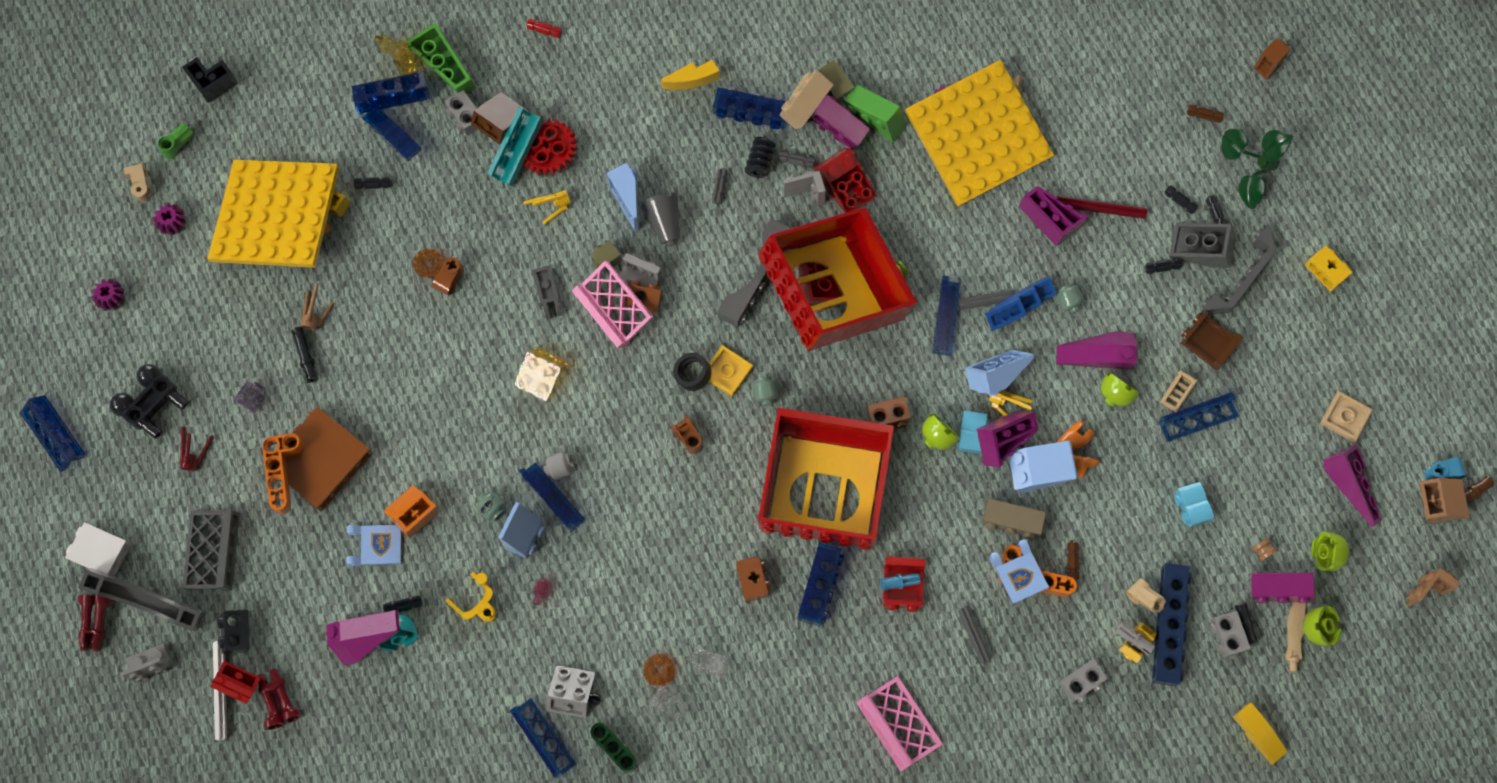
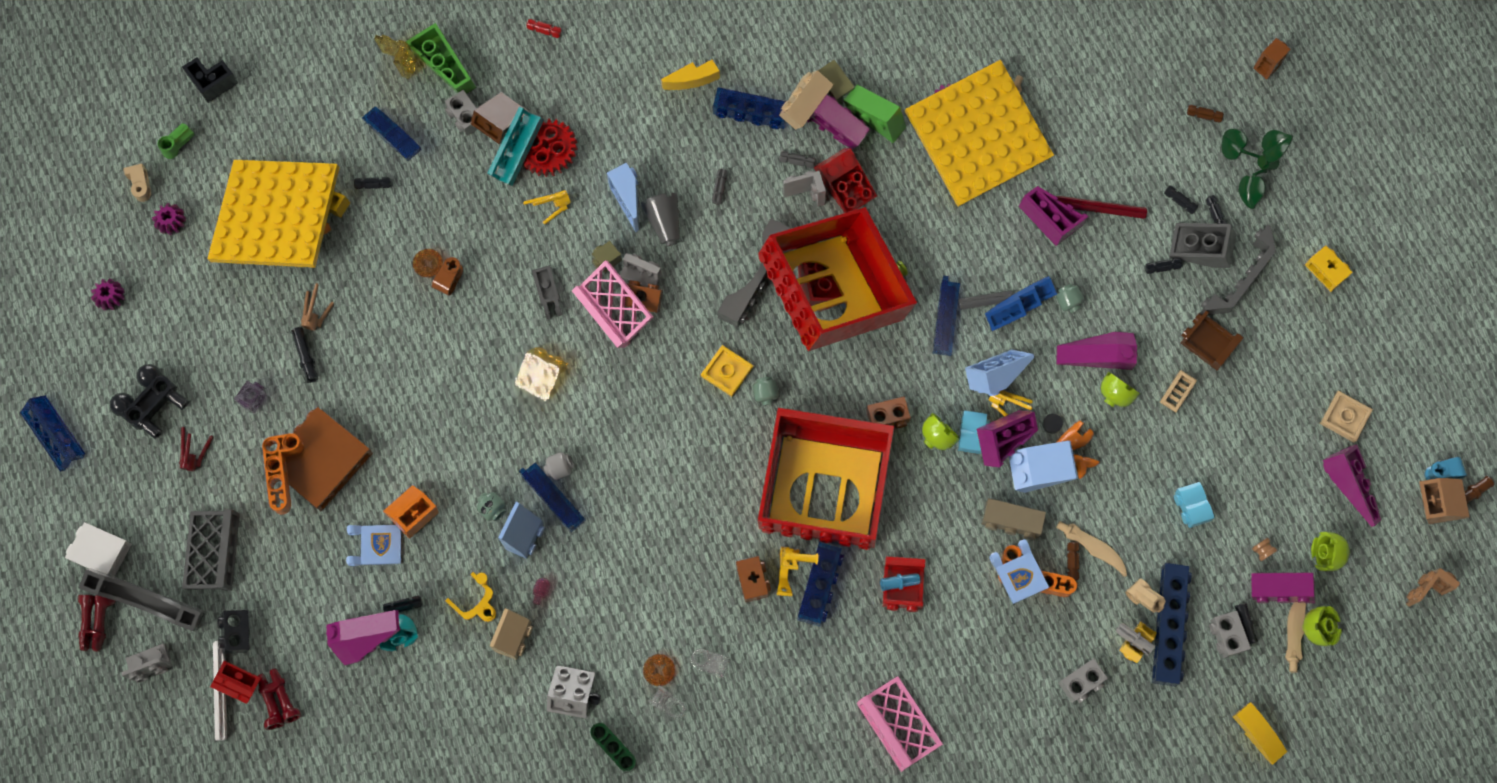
(390, 92): clear blue brick -> none
(511, 634): none -> tan slope
(533, 737): clear blue fence -> none
(683, 362): black tyre -> none
(685, 433): dark orange piece -> none
(759, 156): black piece -> none
(787, 556): none -> yellow piece
(974, 635): dark grey axle -> none
(1052, 423): none -> black tile
(1094, 546): none -> tan sword
(1199, 409): clear blue fence -> none

